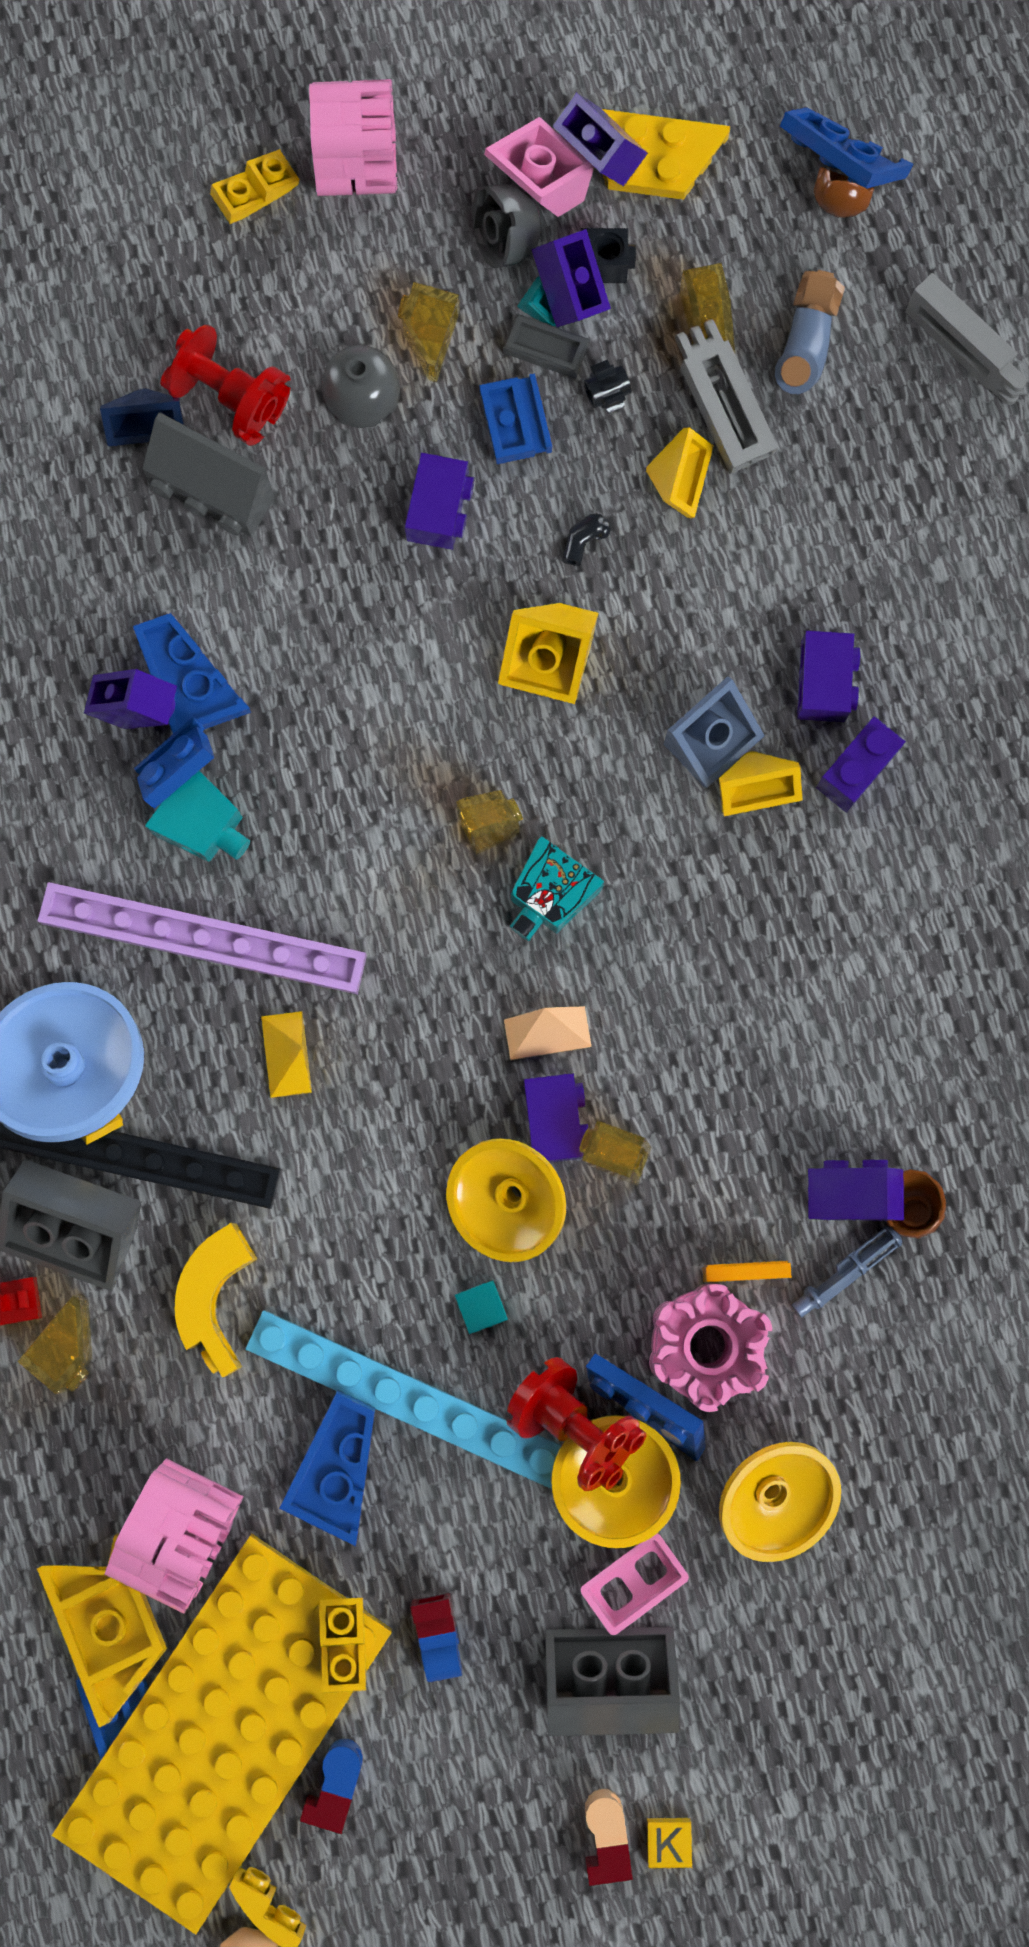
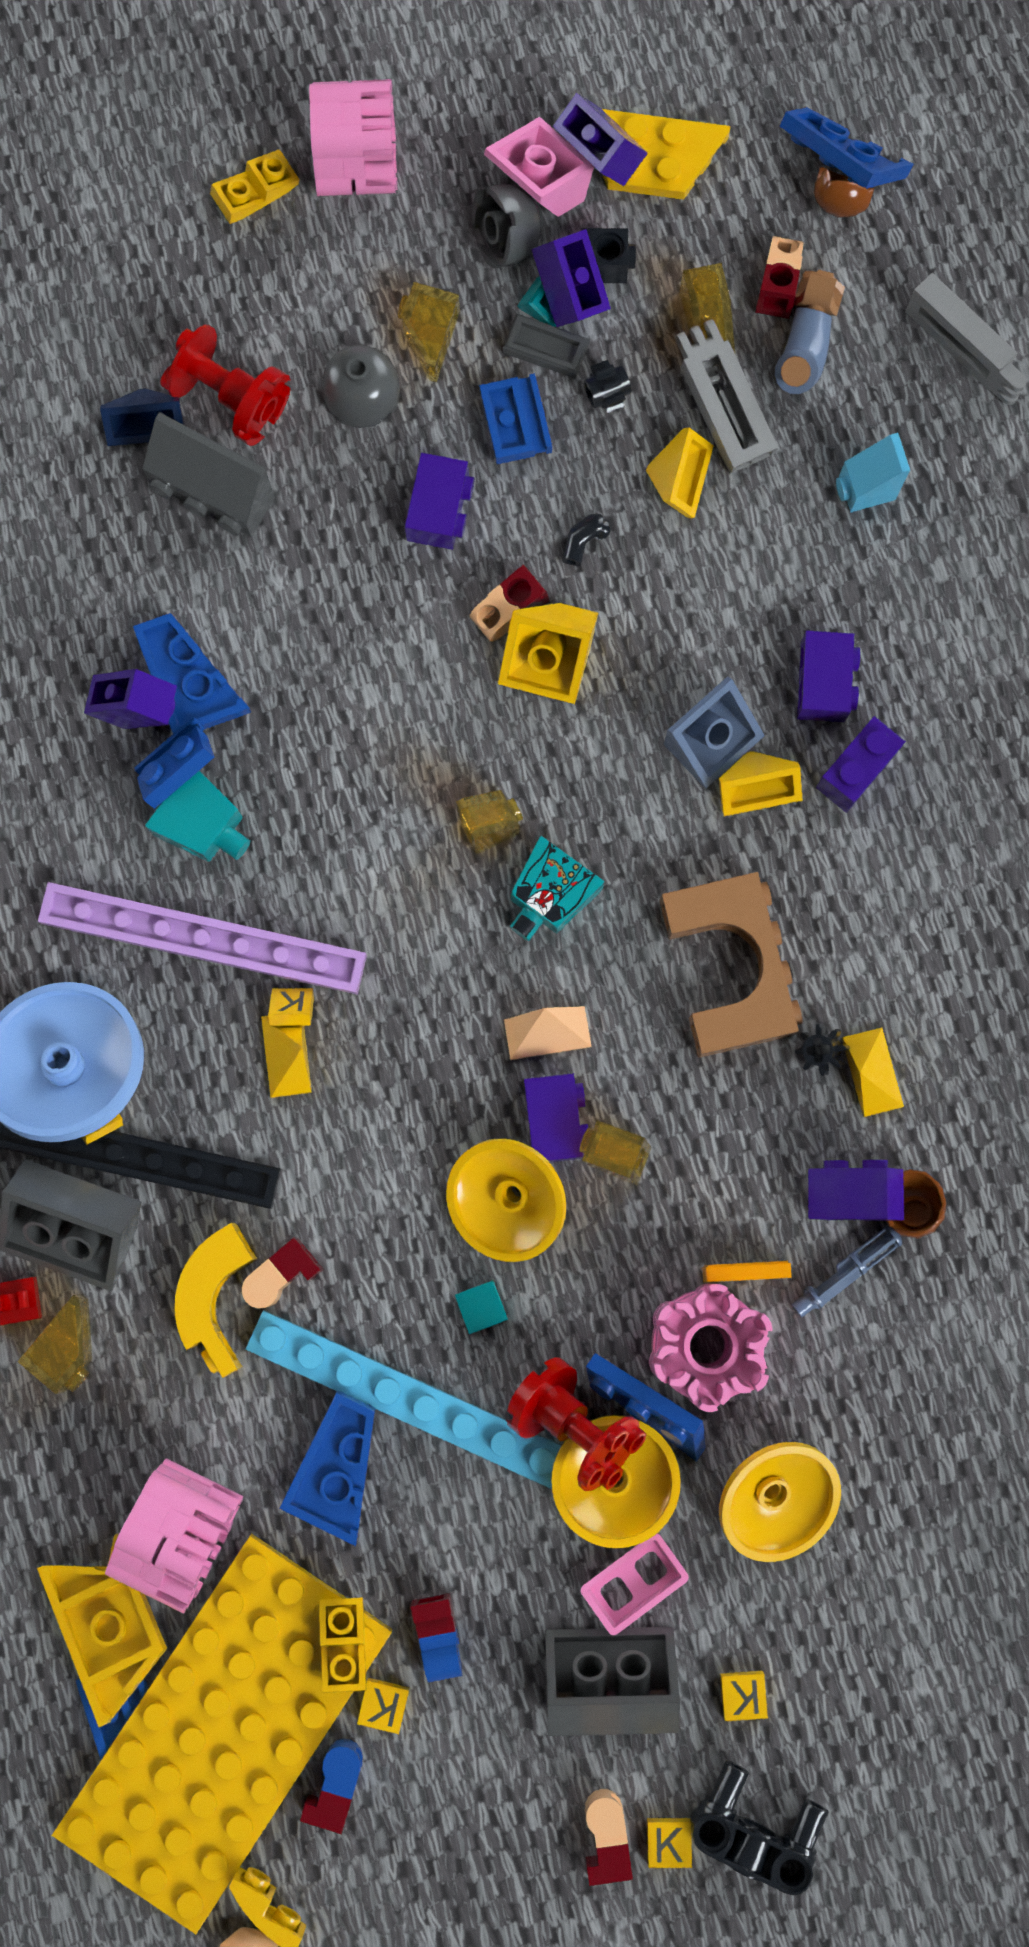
(266, 1282): none -> leg
(291, 1007): none -> yellow tile
(383, 1705): none -> yellow tile
(515, 592): none -> leg
(740, 908): none -> medium nougat arch
(743, 1695): none -> yellow tile
(752, 1846): none -> black piece
(780, 278): none -> dark red leg
(816, 1040): none -> black gear
(872, 1072): none -> yellow slope
(874, 474): none -> medium azure slope

